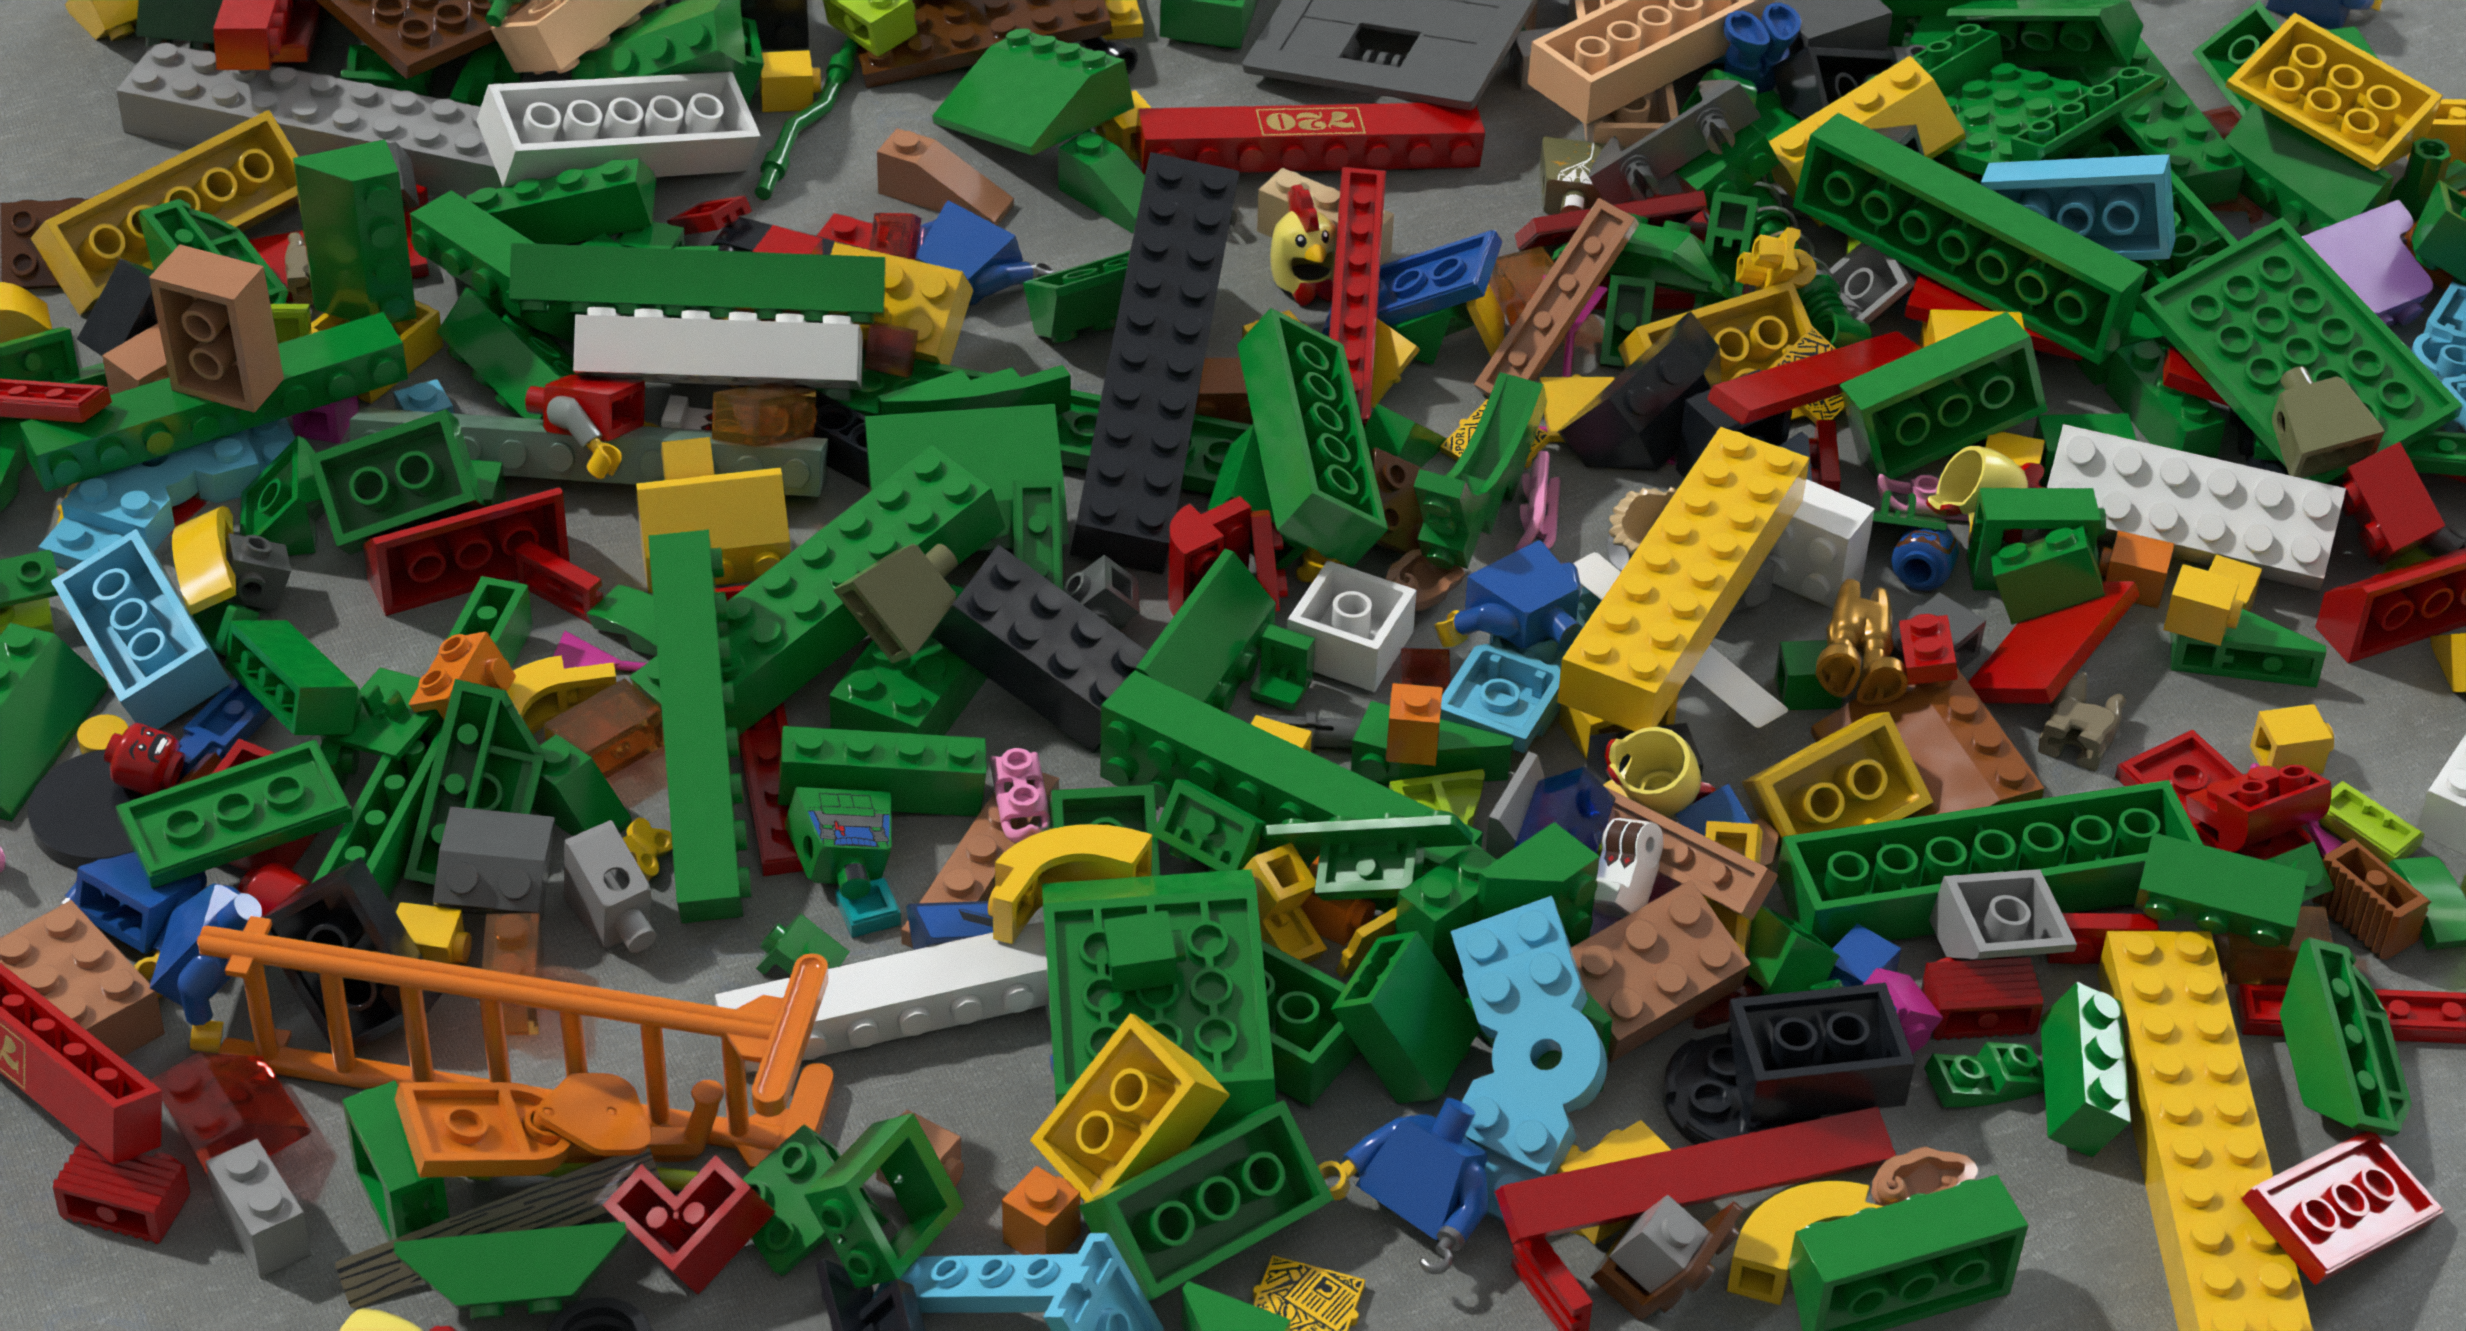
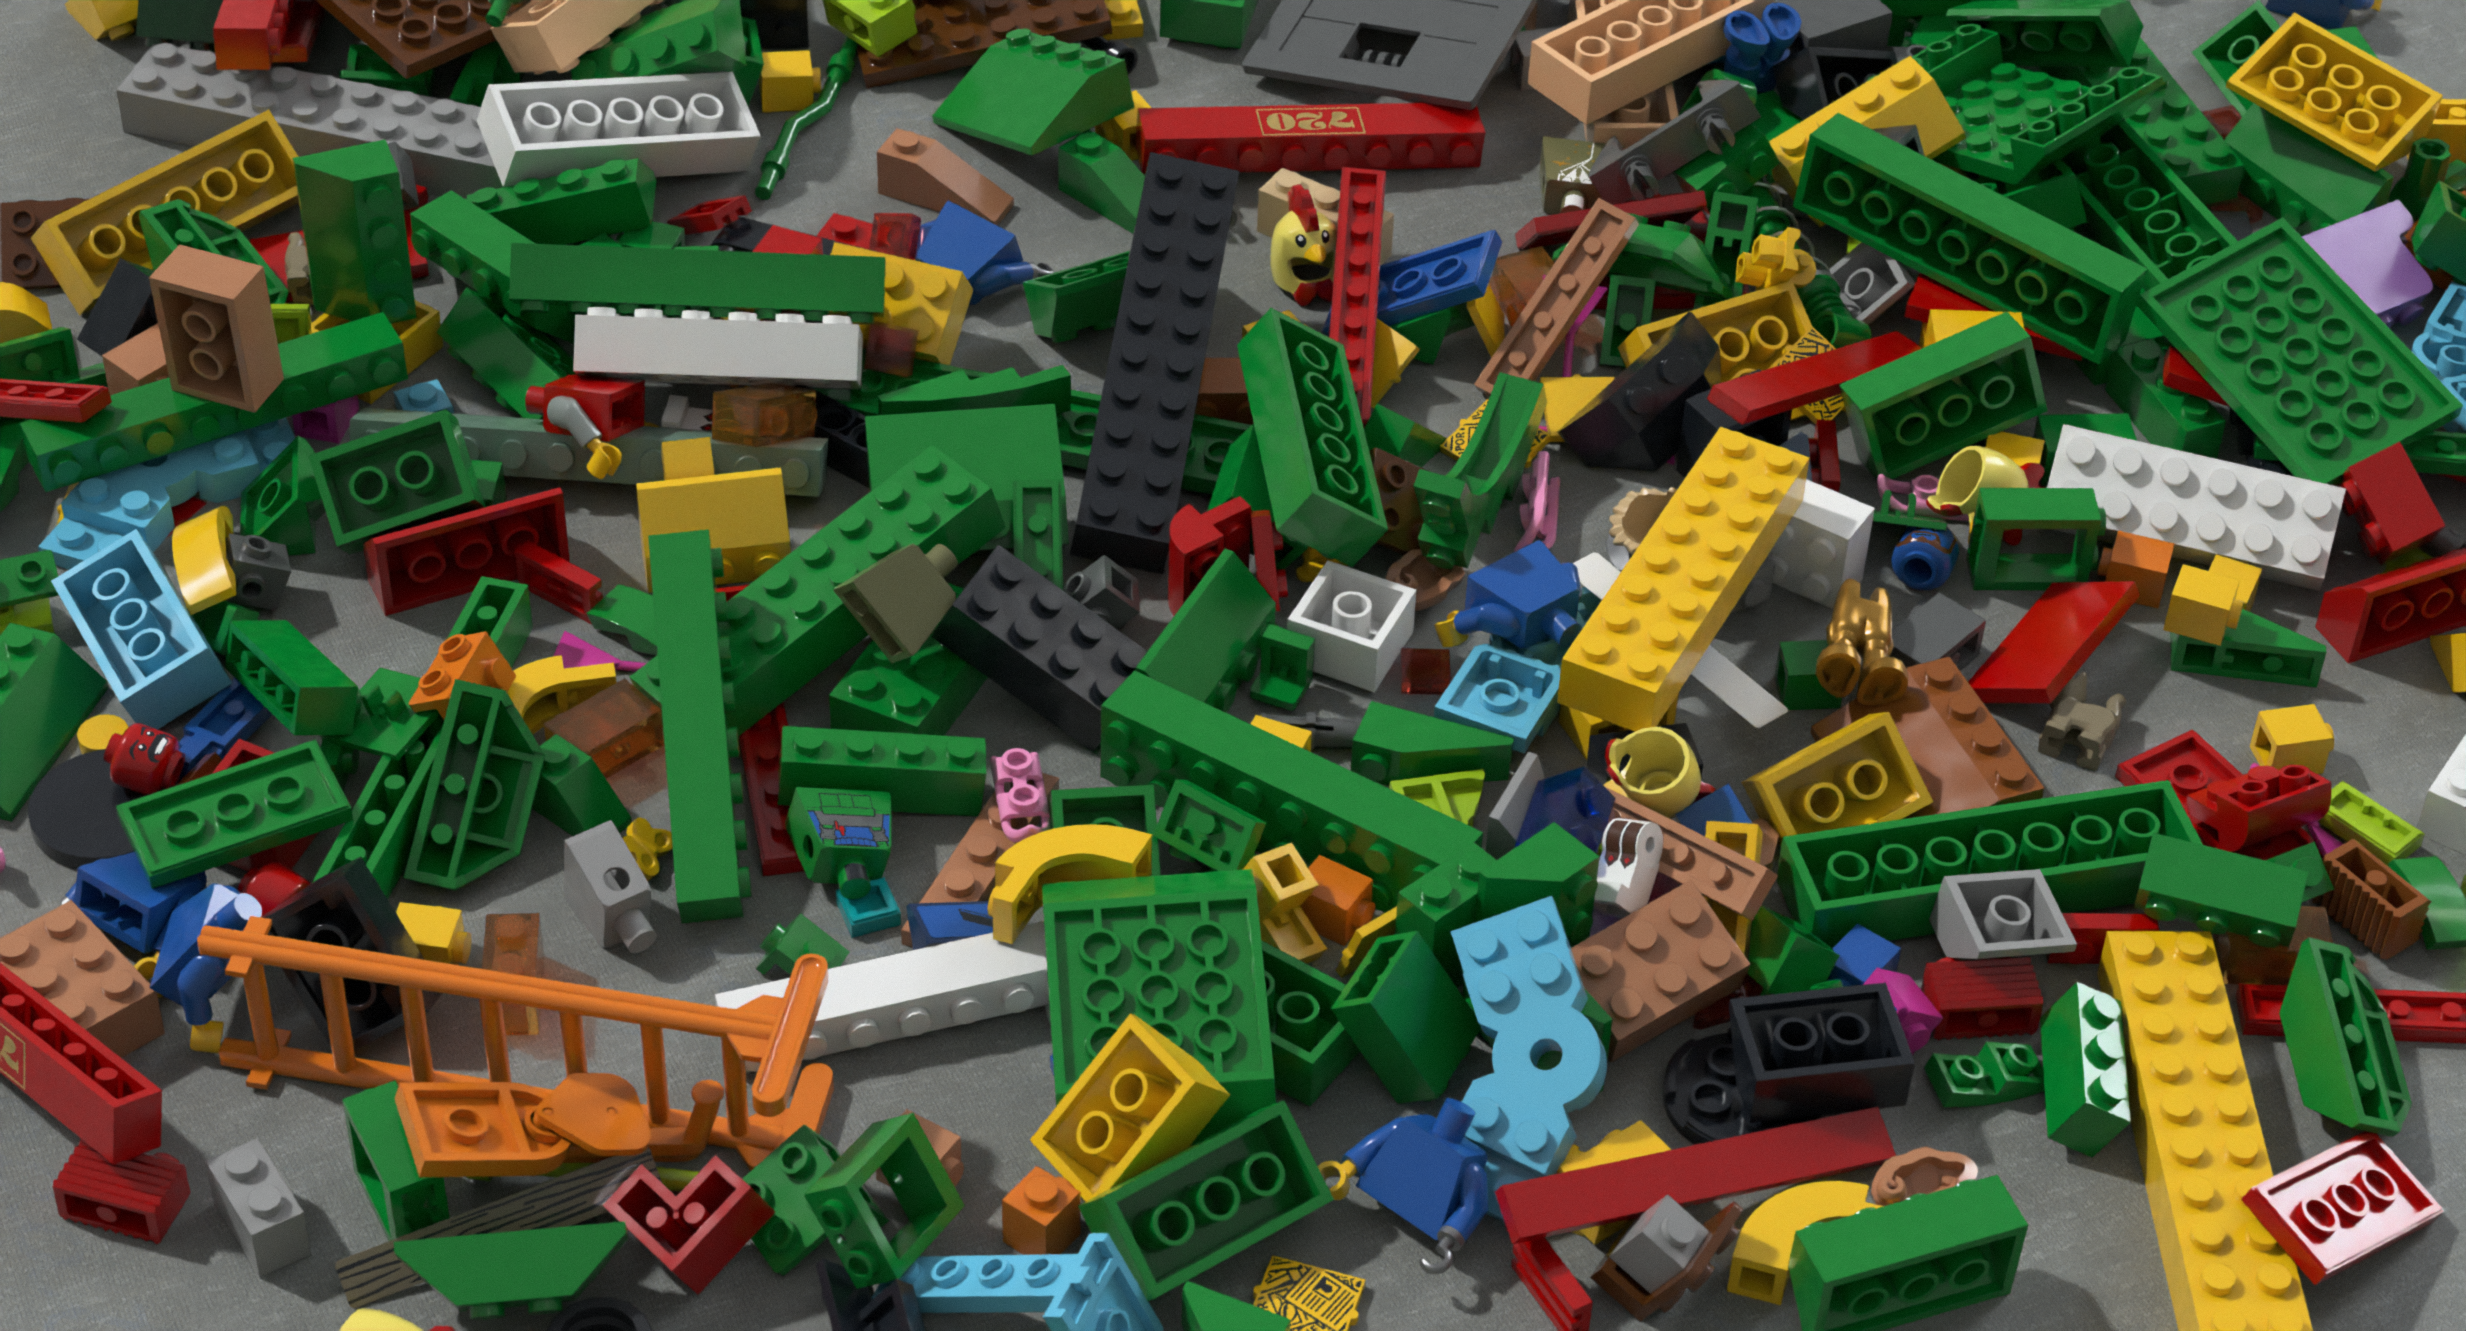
(228, 1102): clear red slope -> none
(494, 862): dark grey slope -> none
(1142, 951): green brick -> none
(1371, 854): green bracket -> none
(1414, 724): orange brick -> none
(1928, 649): red plate -> none
(2047, 574): green brick -> none
(2106, 199): medium azure brick -> none
(2322, 424): olive torso -> none

